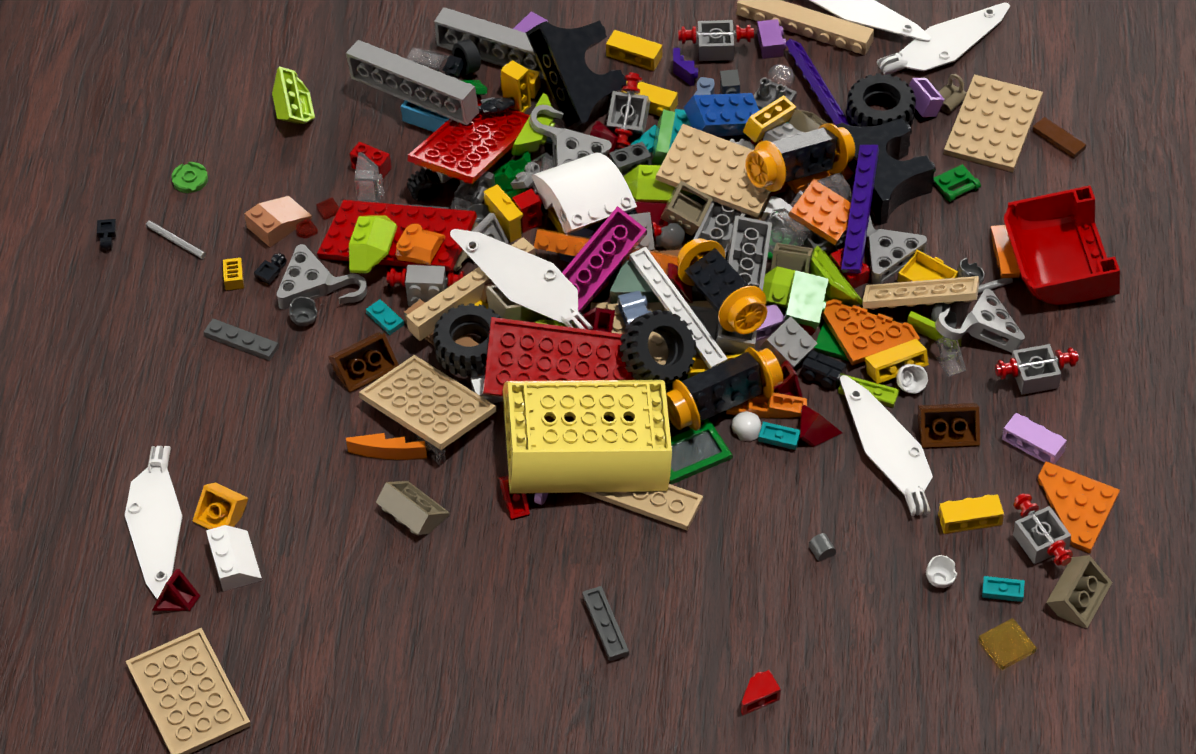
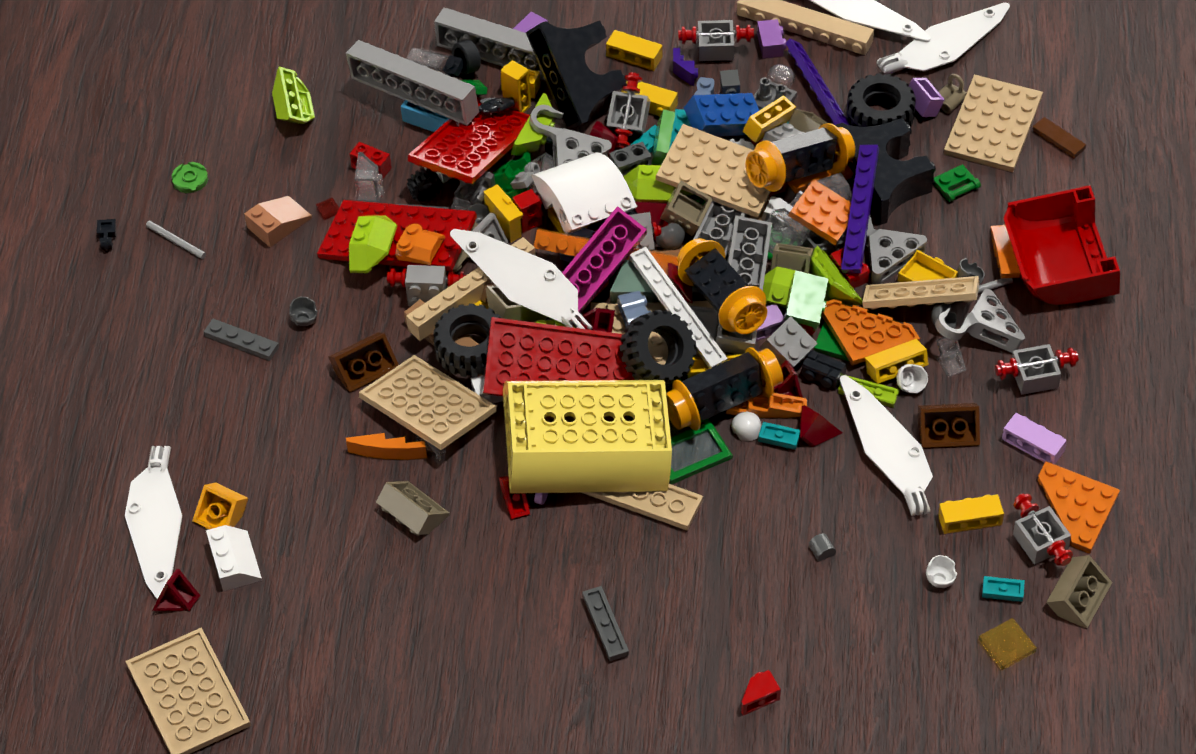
(237, 282): yellow slope -> none
(269, 271): black plate -> none
(306, 228): clear red tile -> none
(313, 280): light grey piece -> none
(384, 317): teal plate -> none
(925, 326): lime tile -> none

